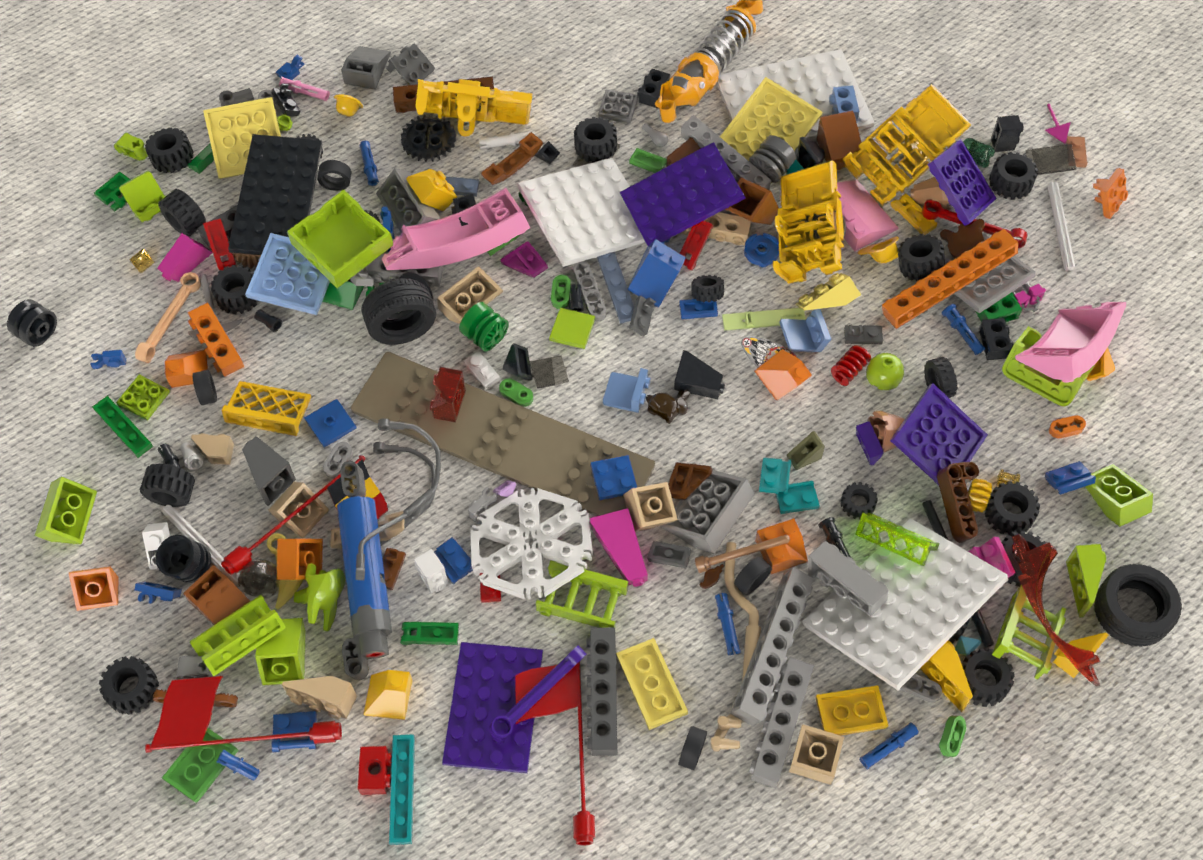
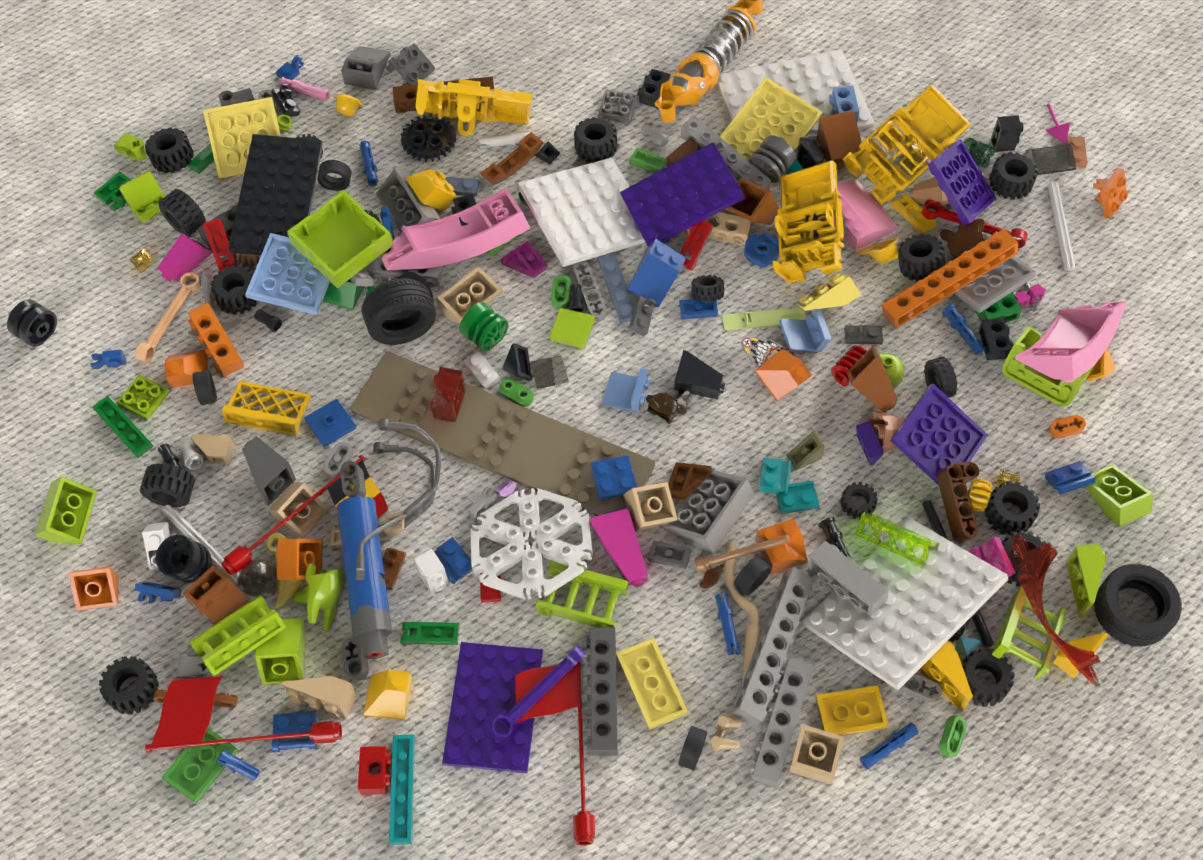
(872, 380): none -> dark orange slope

